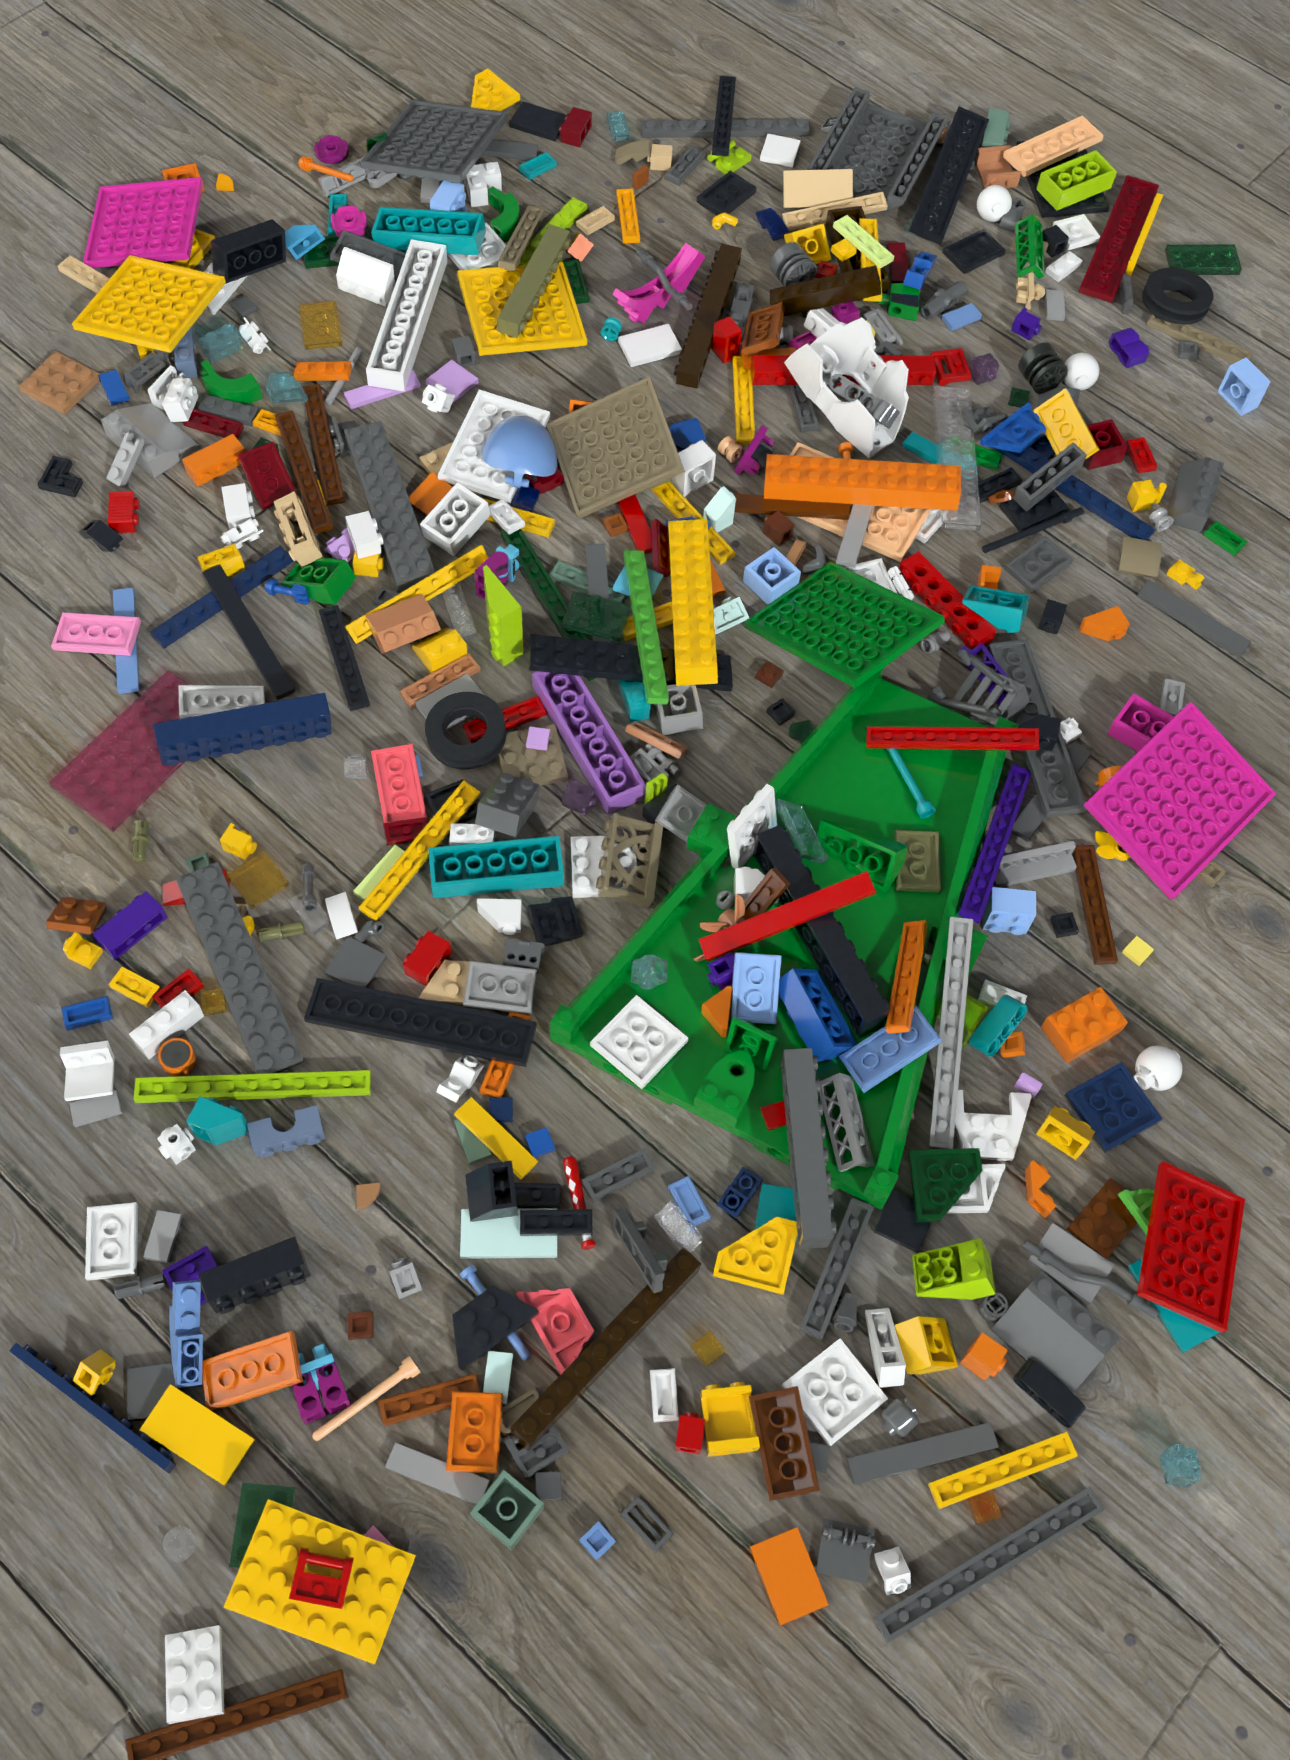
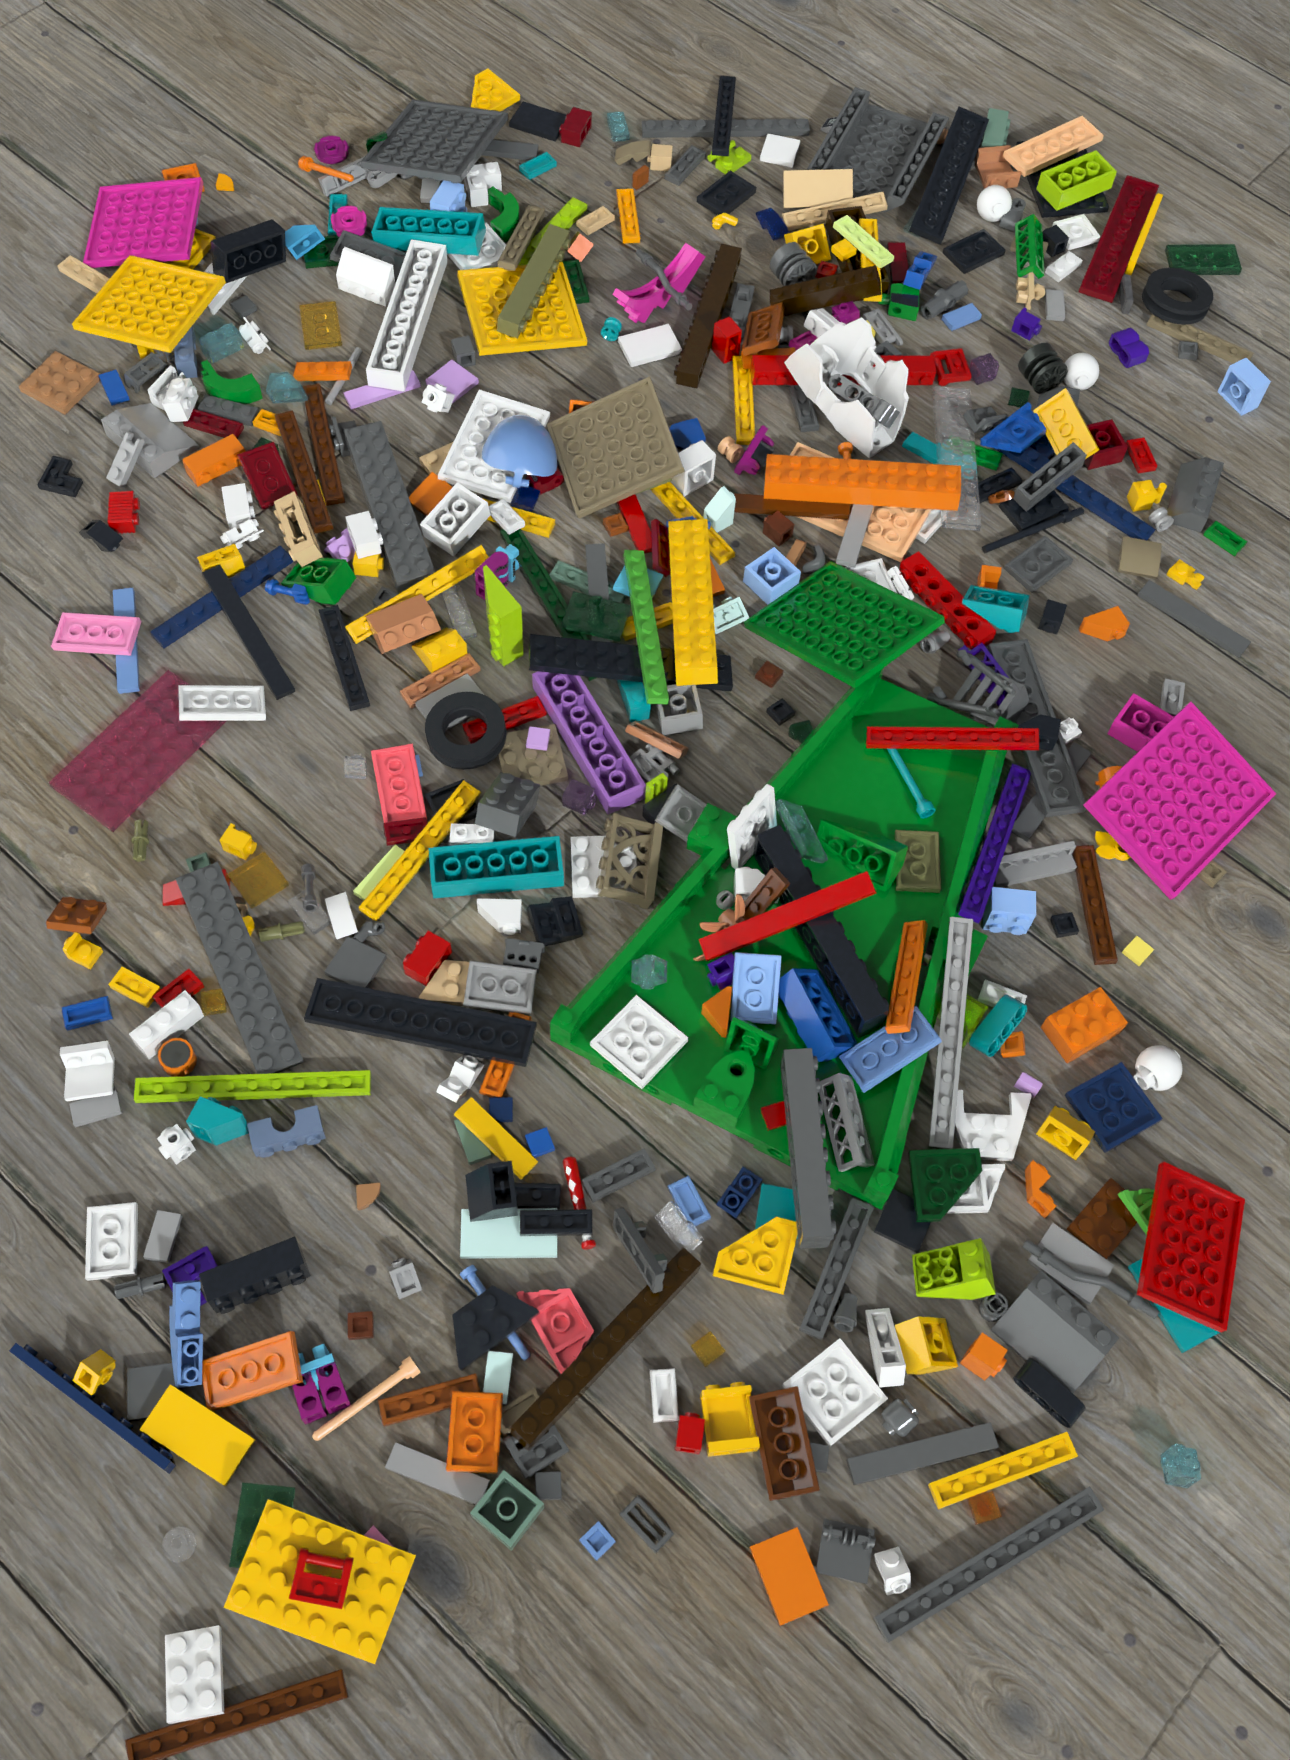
(130, 925): dark purple brick -> none
(243, 729): dark blue brick -> none

